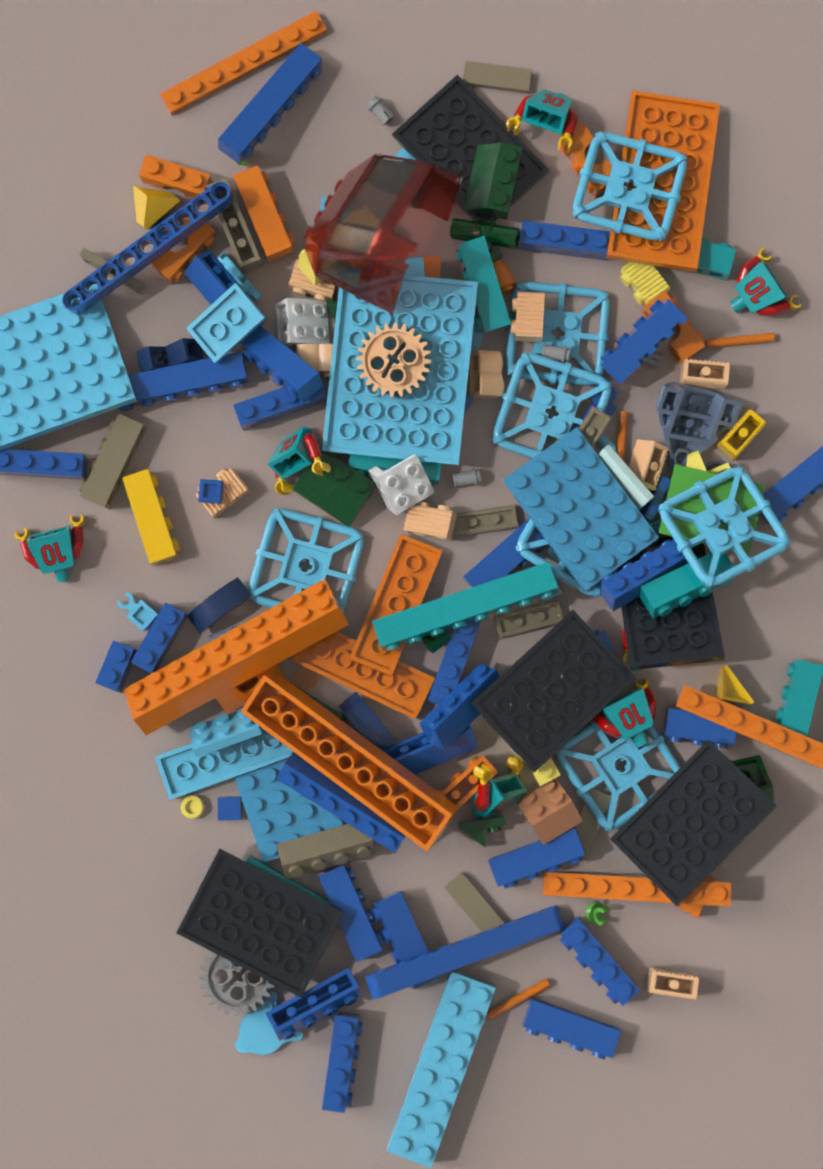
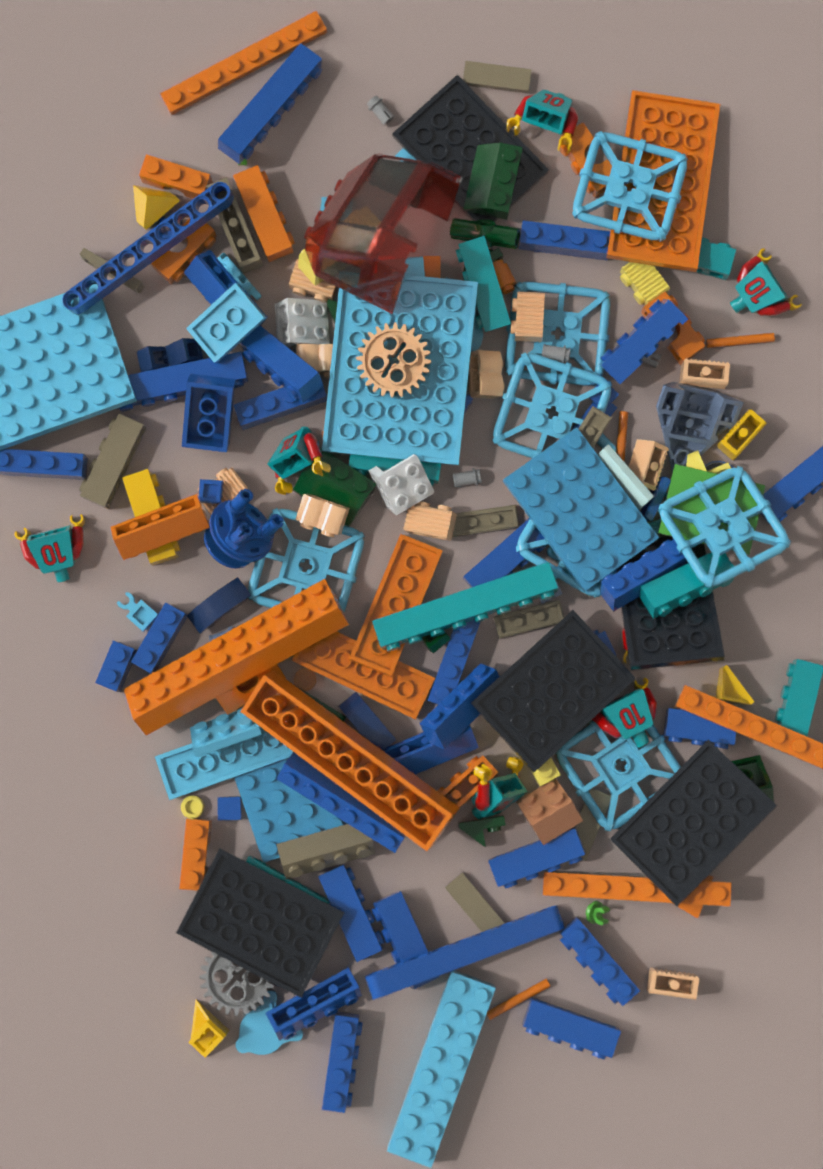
(160, 527): none -> orange brick
(195, 850): none -> orange arch
(206, 1030): none -> yellow slope
(208, 412): none -> blue brick
(240, 532): none -> blue piece
(322, 514): none -> light nougat brick

